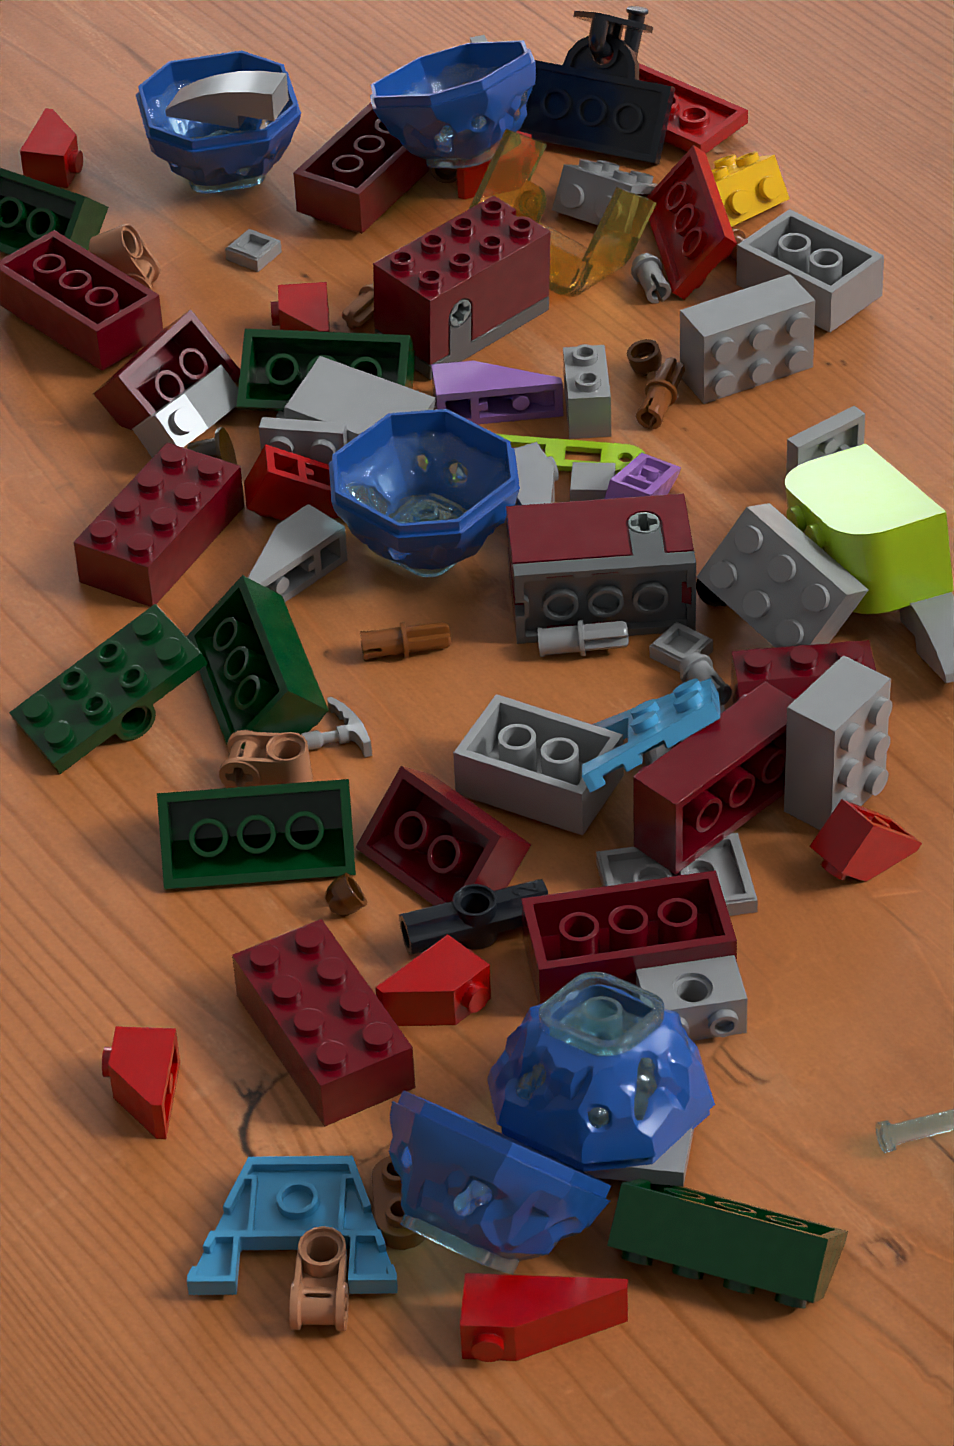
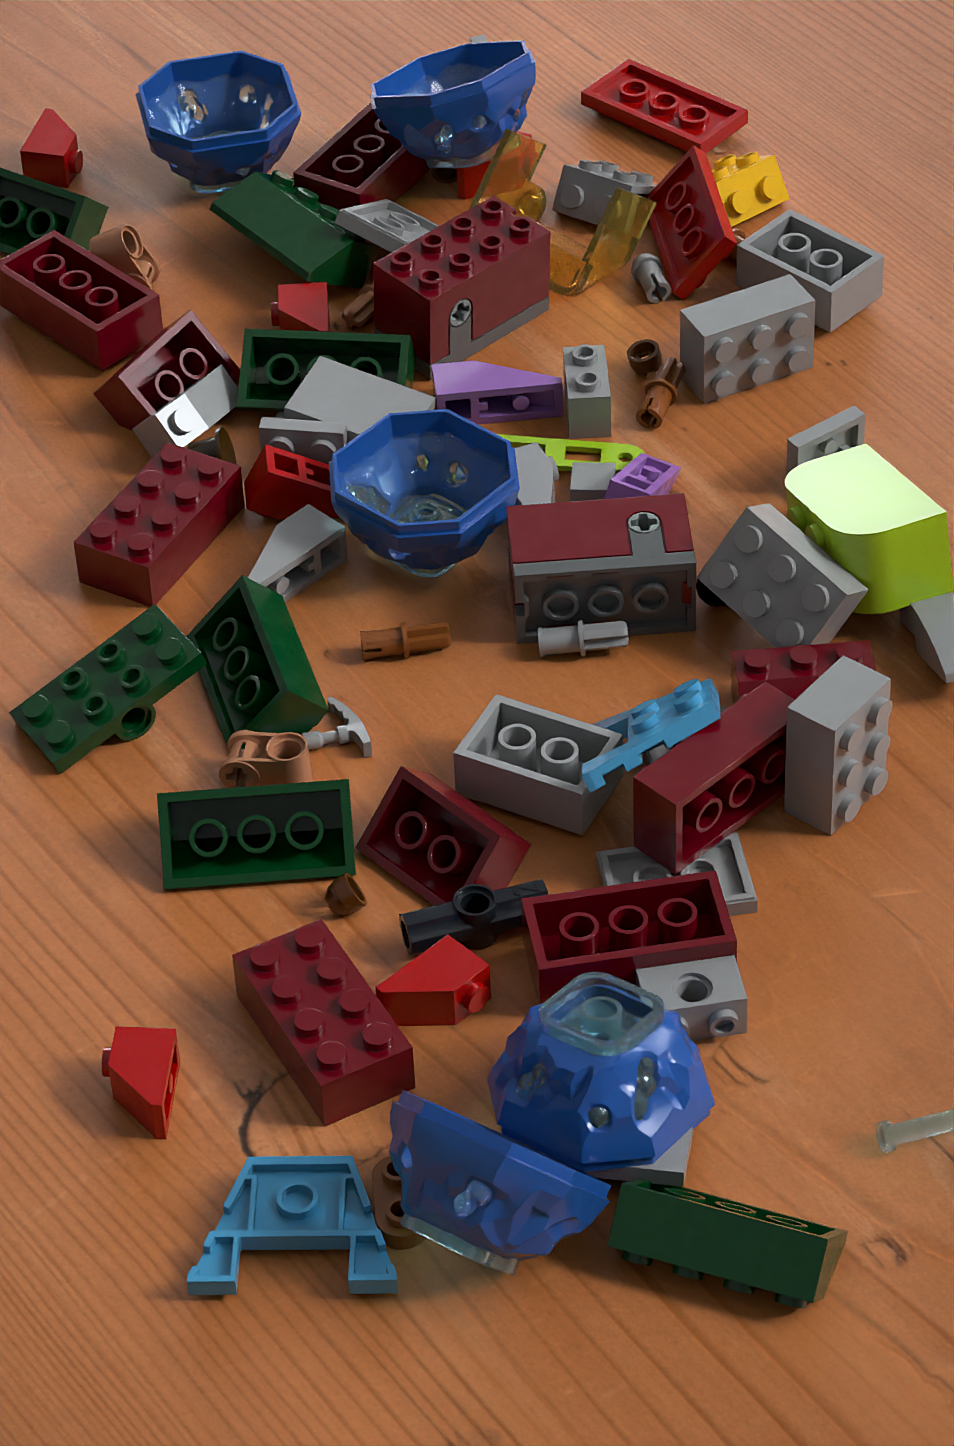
(231, 98): light grey slope -> none
(253, 250): light grey tile -> none
(296, 229): none -> dark green slope
(320, 1287): nougat piece -> none
(384, 223): none -> light grey tile
(529, 1314): red slope -> none
(598, 95): black plate -> none
(677, 644): light grey tile -> none
(701, 668): light grey pin -> none
(861, 842): red slope -> none

